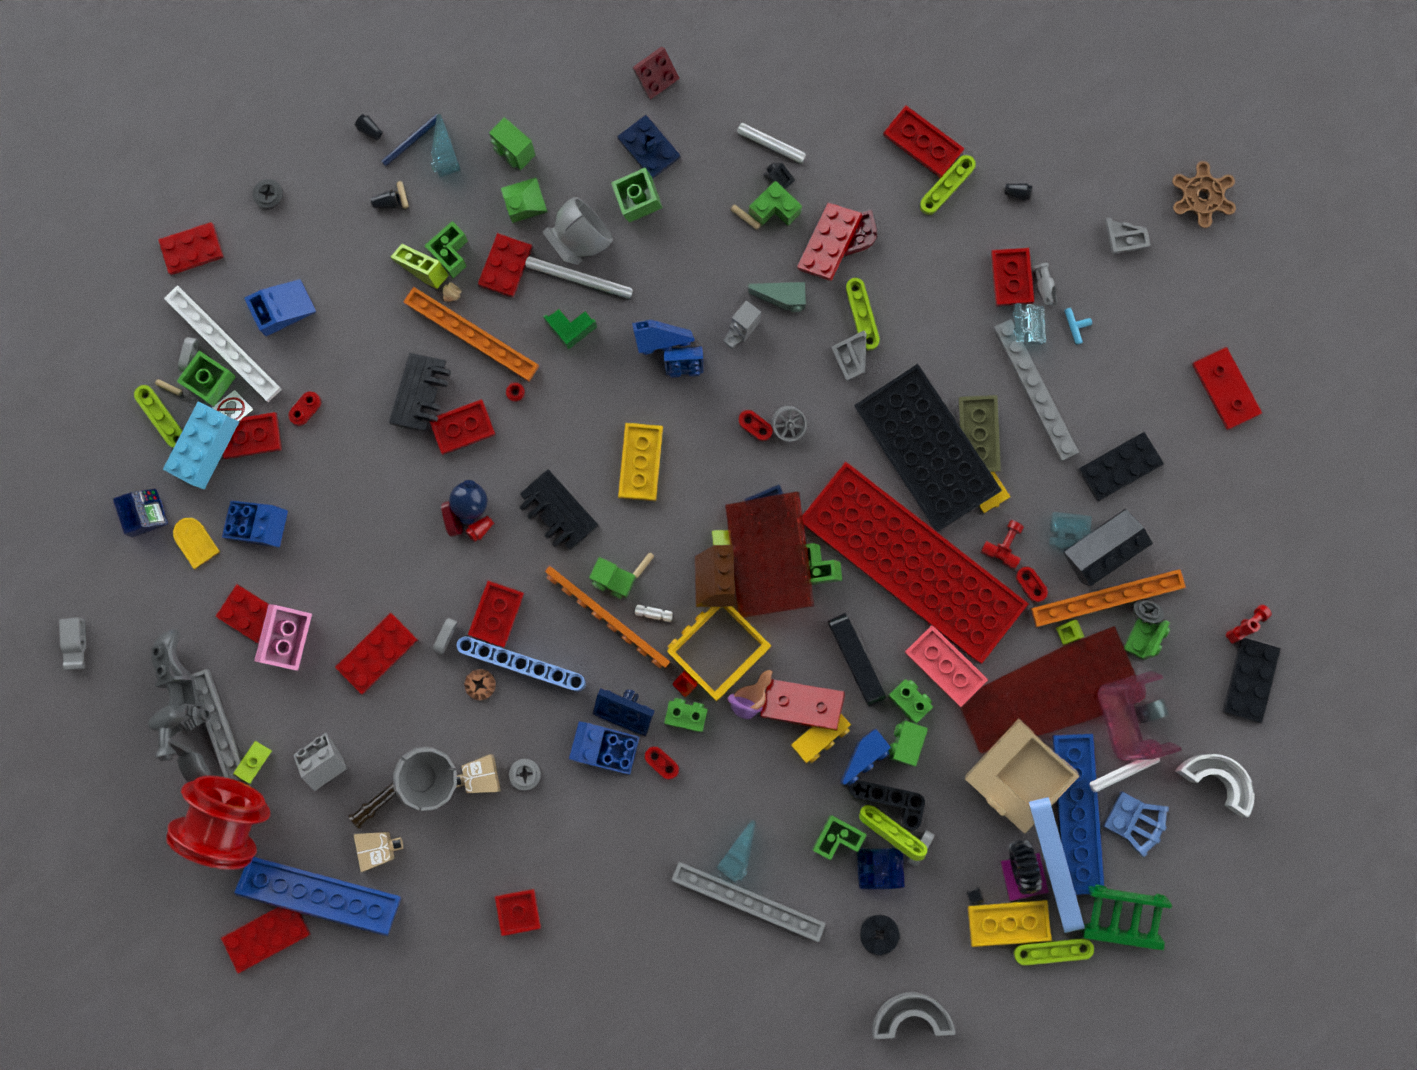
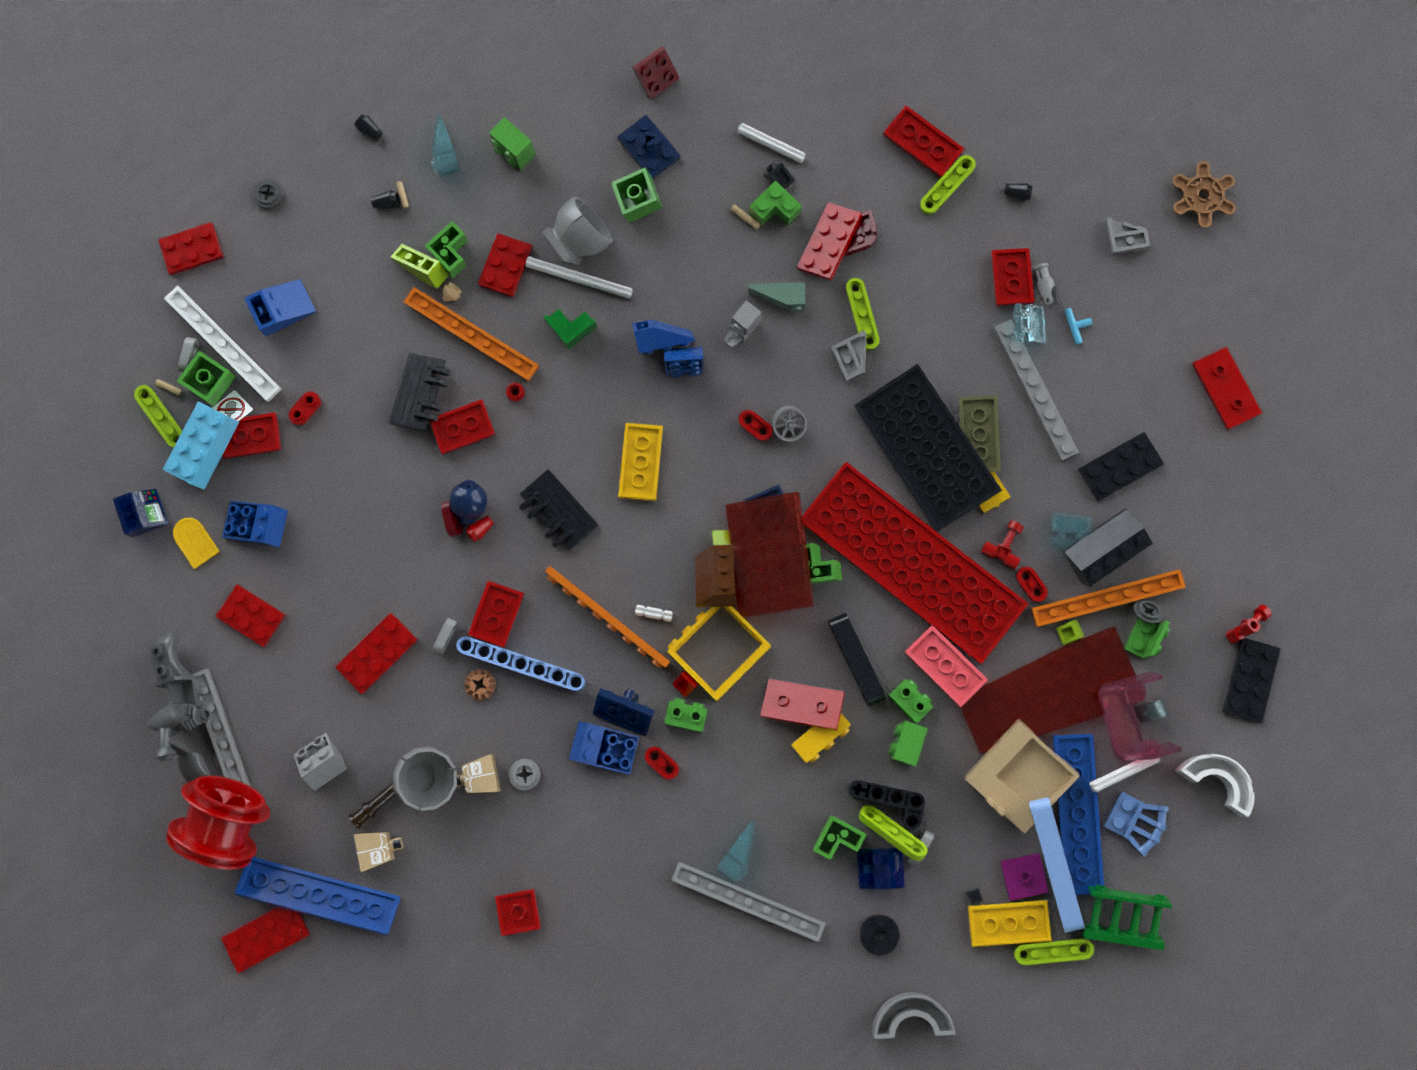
(72, 642): light grey piece -> none
(252, 762): lime plate -> none
(283, 637): bright pink brick -> none
(409, 141): dark blue bar -> none
(524, 200): bright green slope -> none
(610, 577): bright green brick -> none
(643, 564): tan piece -> none
(750, 699): piece -> none
(866, 751): blue slope -> none
(1025, 867): black gear -> none

